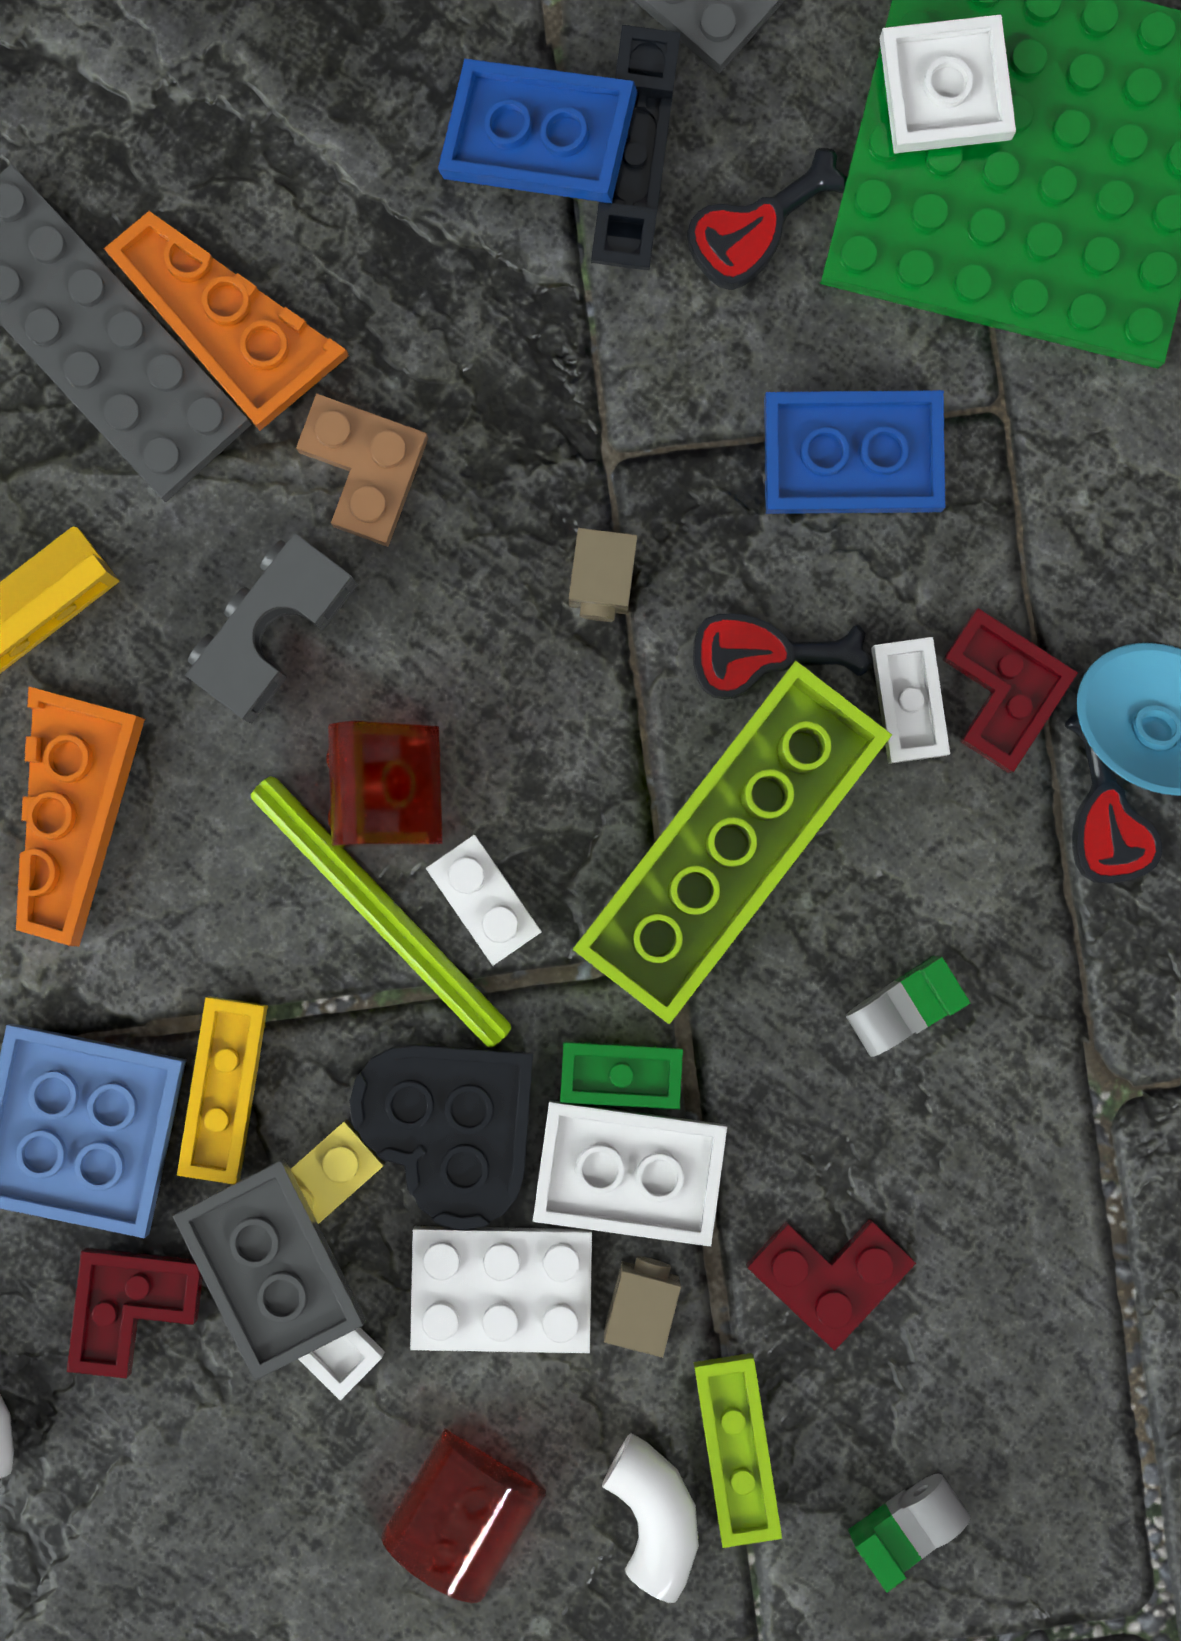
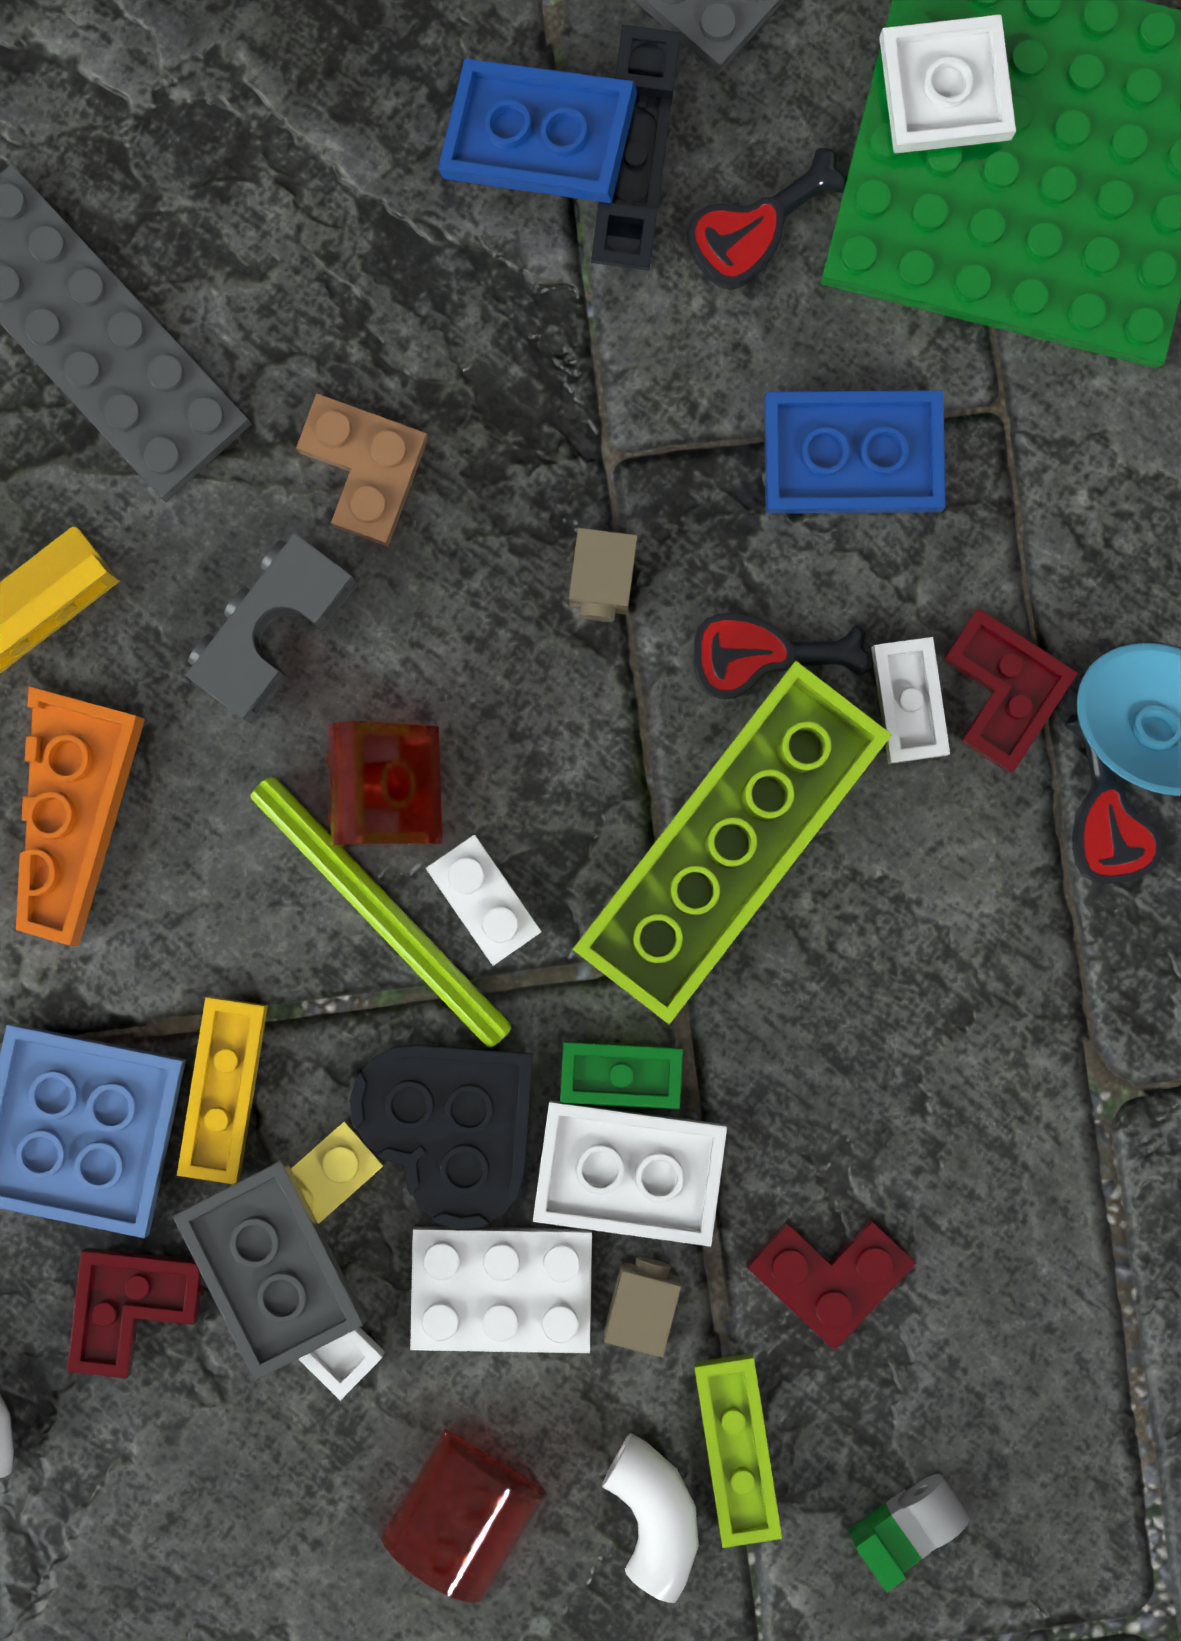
(238, 334): orange wing -> none
(907, 1006): leg -> none

